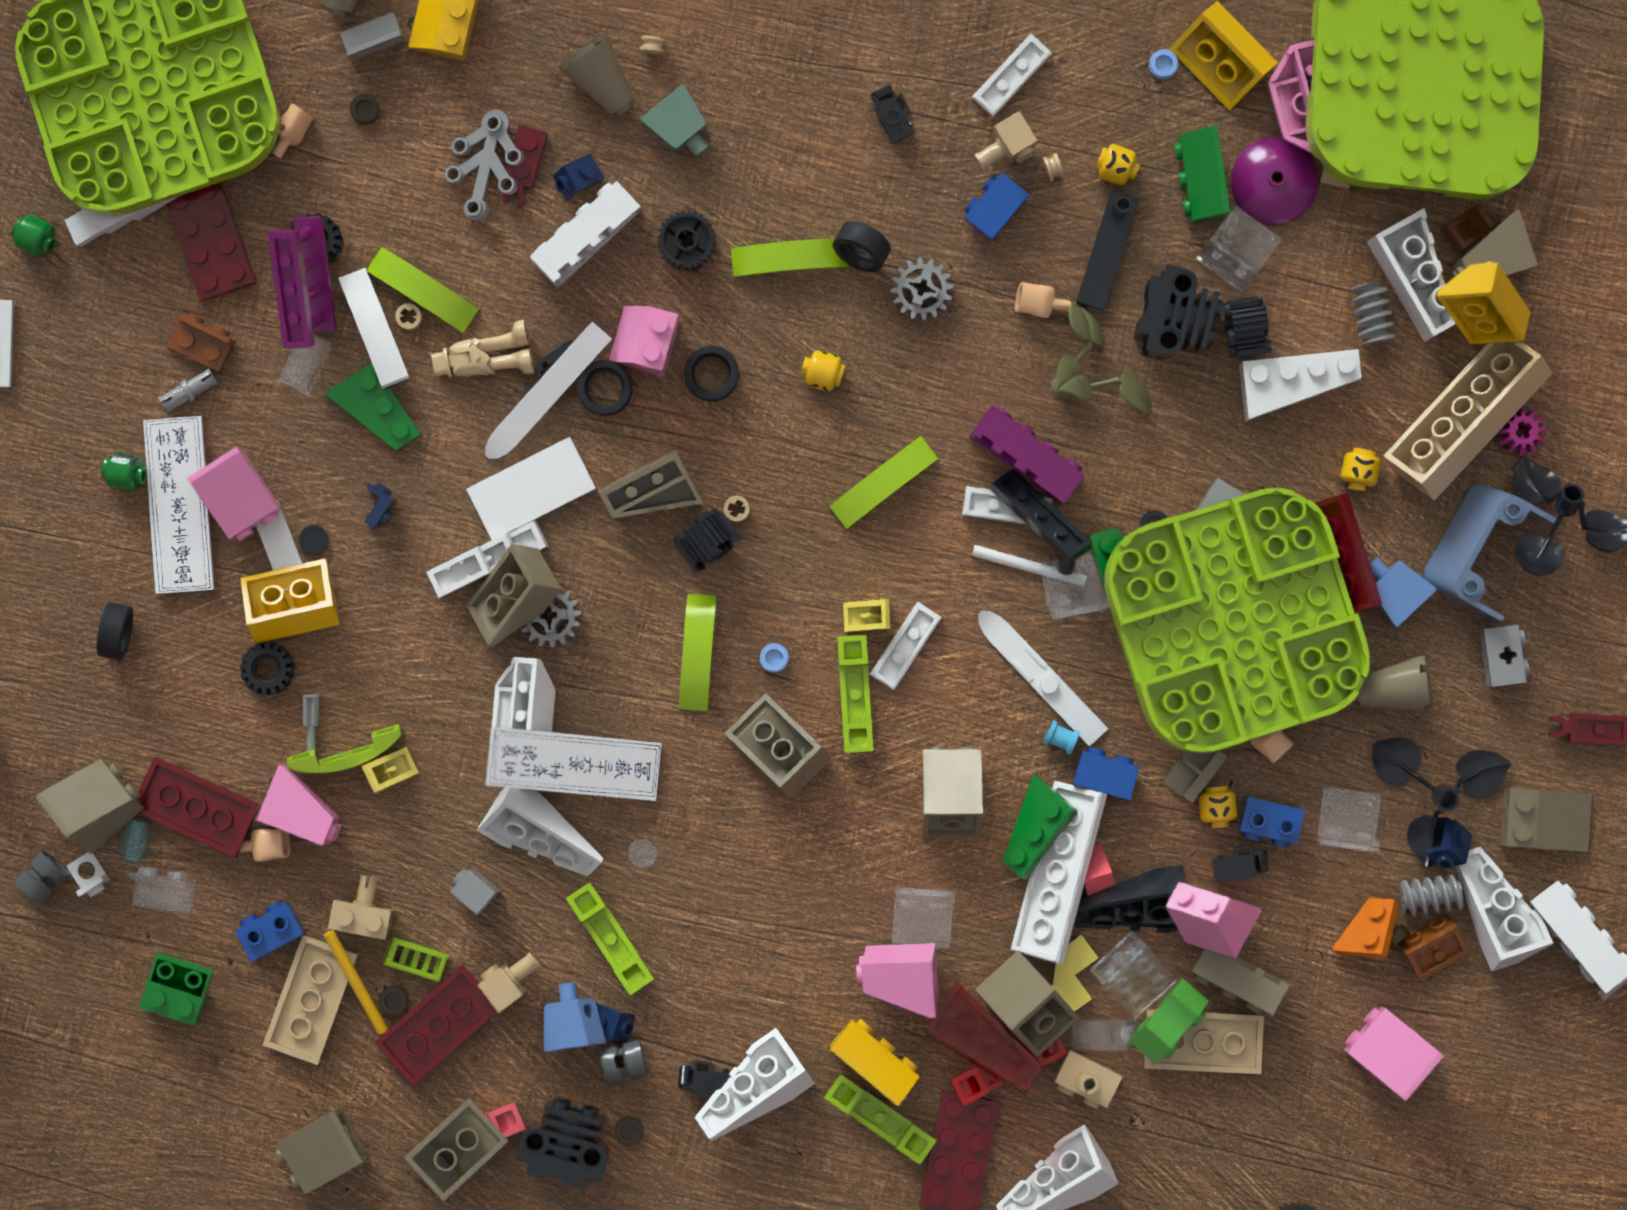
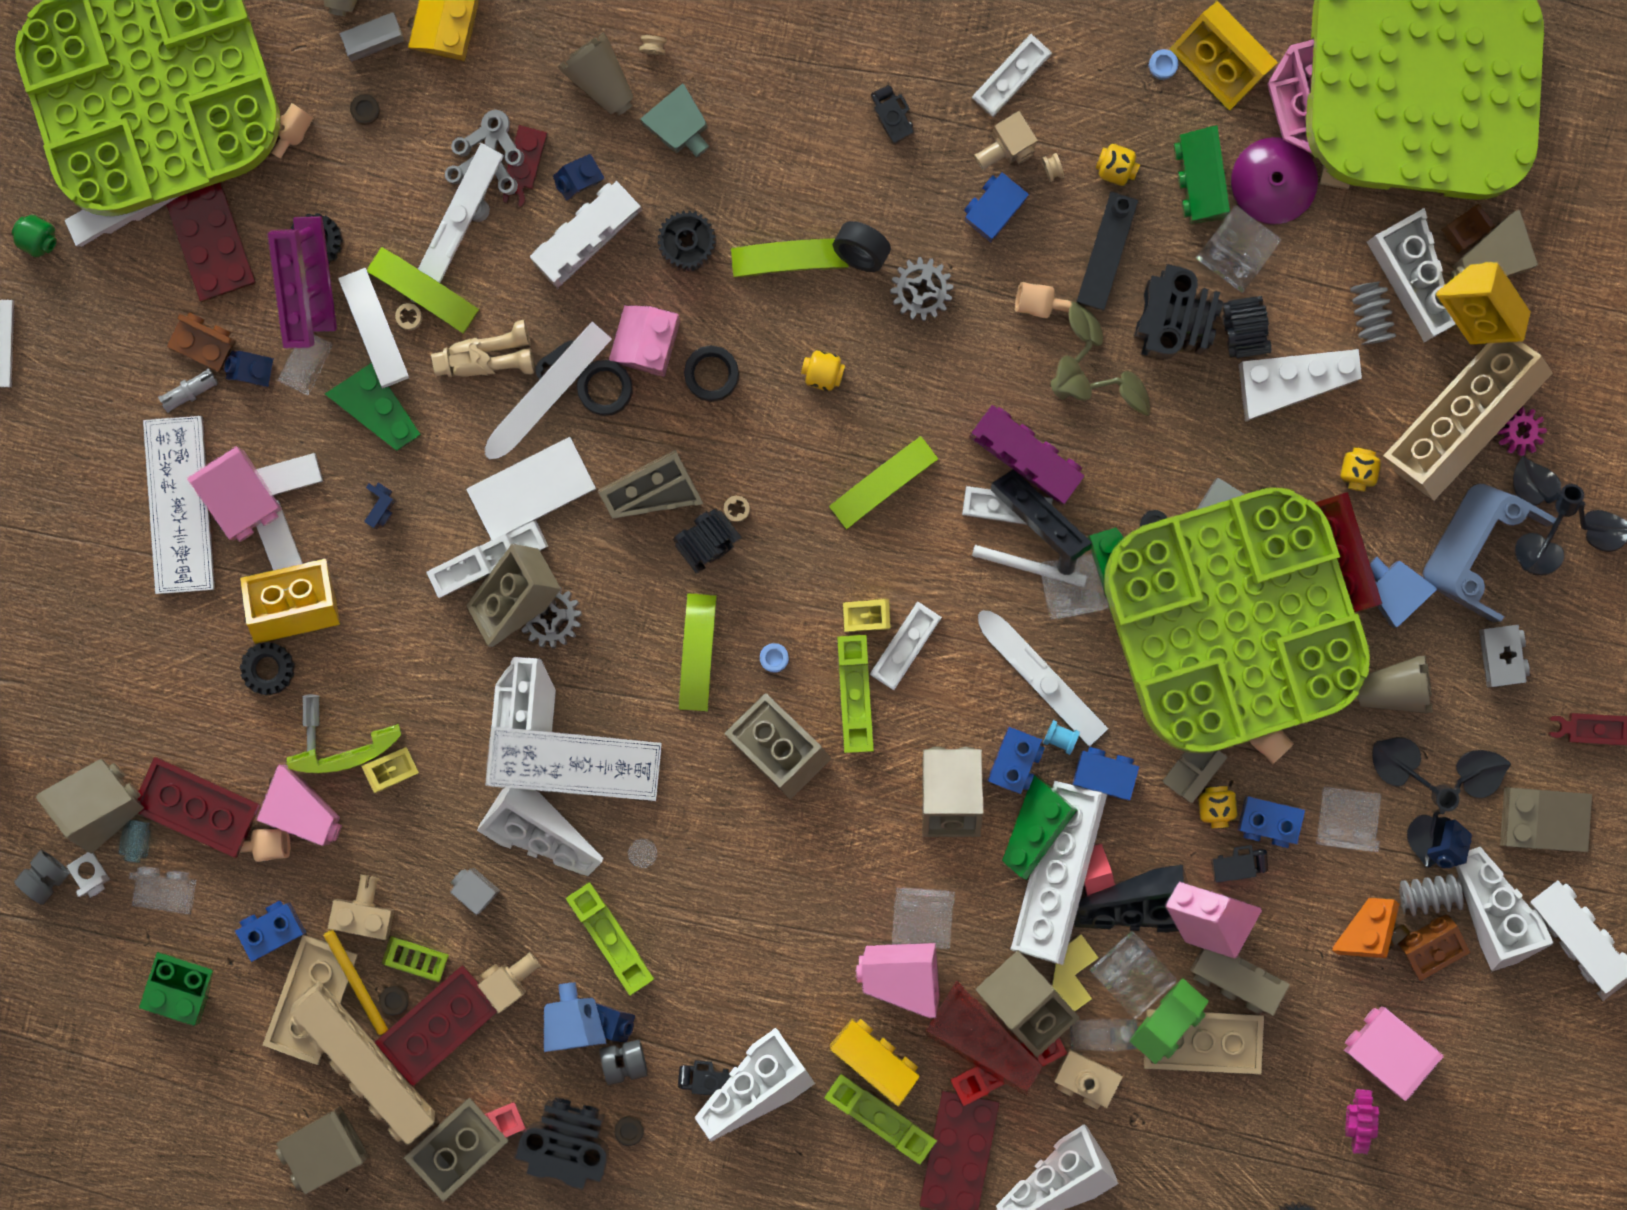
(114, 631): black tyre -> none
(124, 471): green head -> none
(248, 368): none -> dark blue bracket
(291, 474): none -> white tile
(313, 539): black piece -> none
(362, 1063): none -> tan brick
(460, 212): none -> white piece
(1015, 761): none -> blue brick
(1361, 1121): none -> dark pink gear

